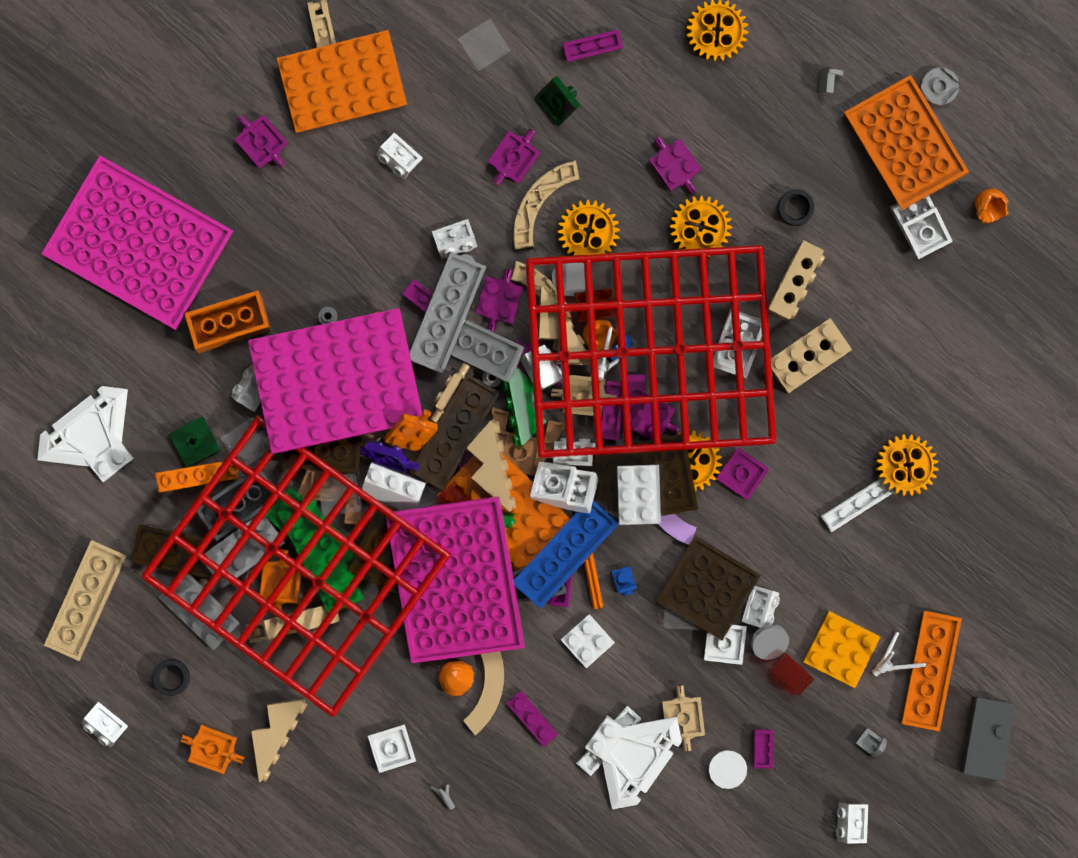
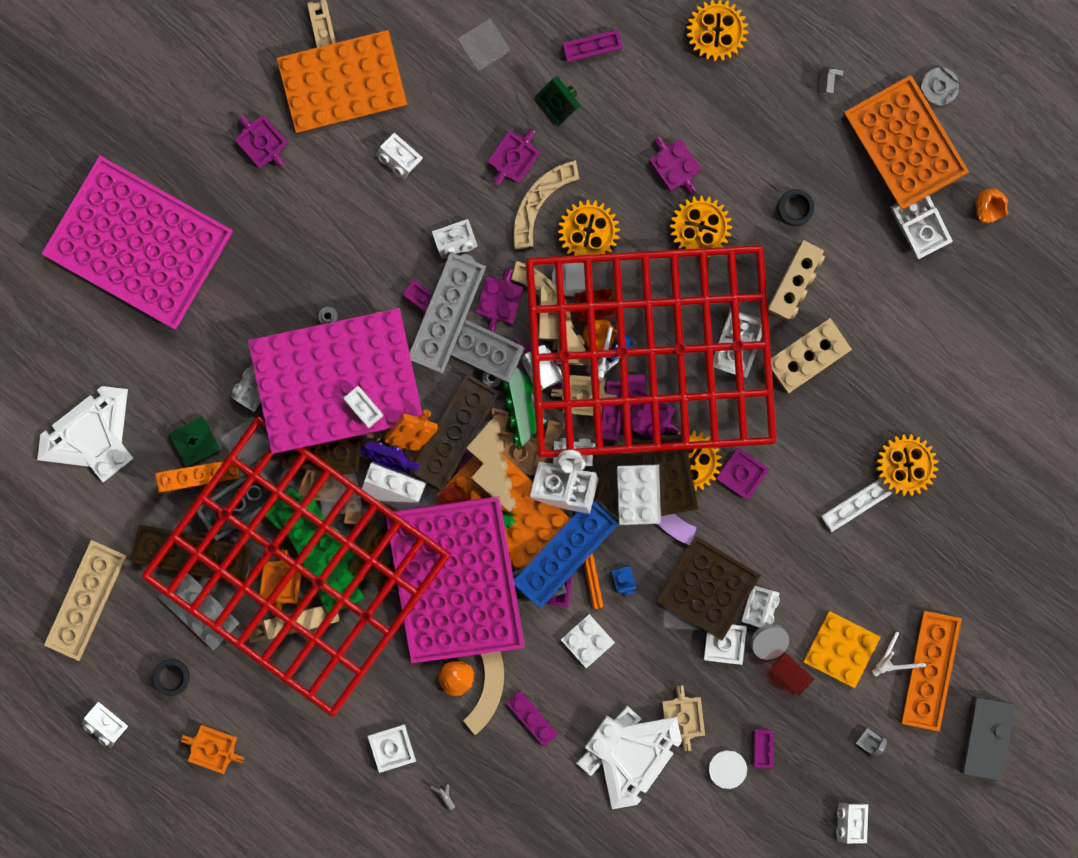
(228, 321): orange brick -> none
(249, 553): light grey plate -> none
(270, 739): tan slope -> none
(363, 407): none -> white plate
(444, 398): tan plate -> none
(566, 465): none -> white piece

